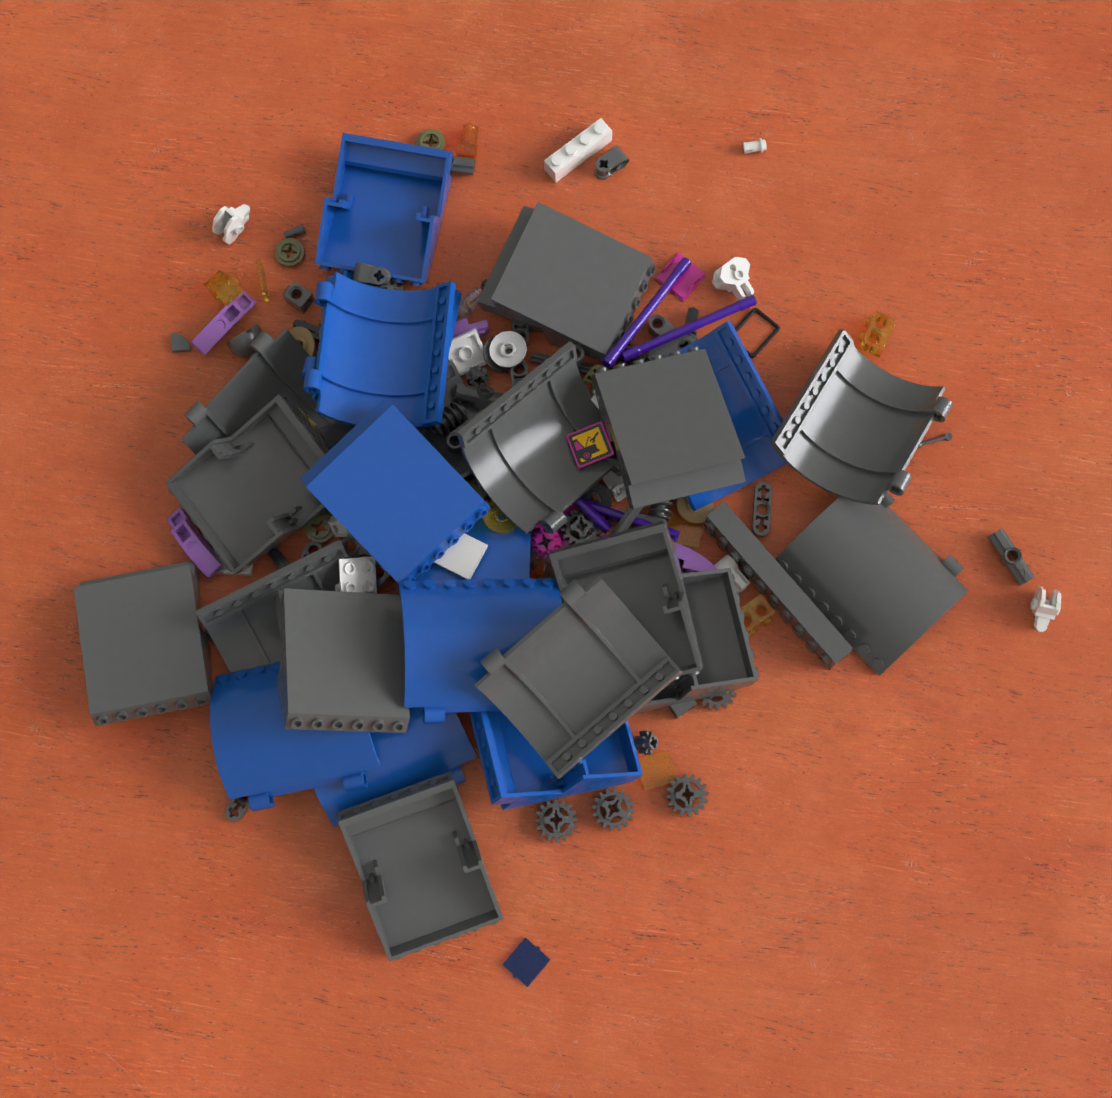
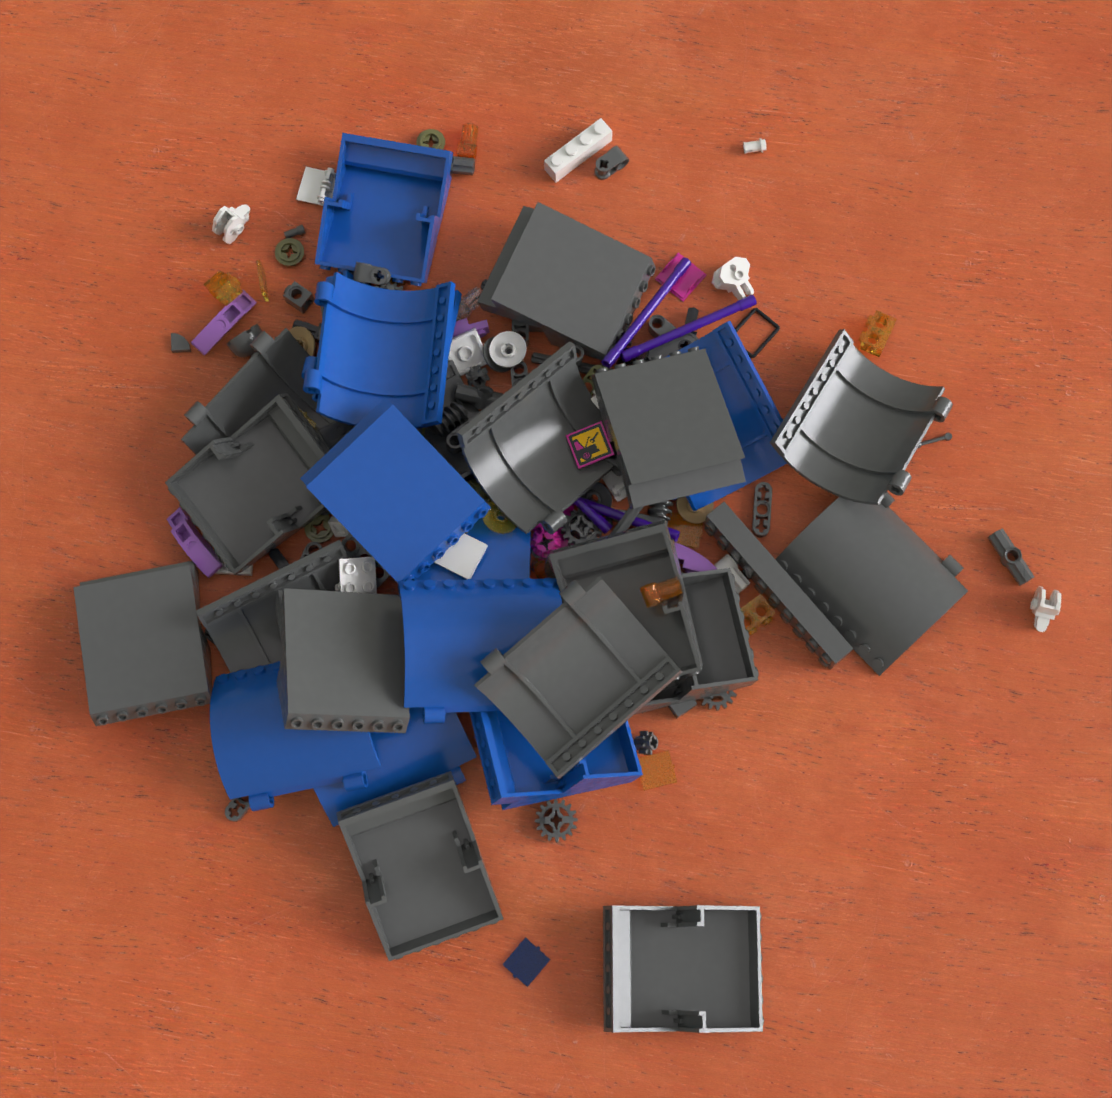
(316, 185): none -> white hinge
(605, 804): dark grey gear -> none
(657, 592): none -> clear orange piece
(682, 969): none -> dark grey panel
(695, 795): dark grey gear -> none

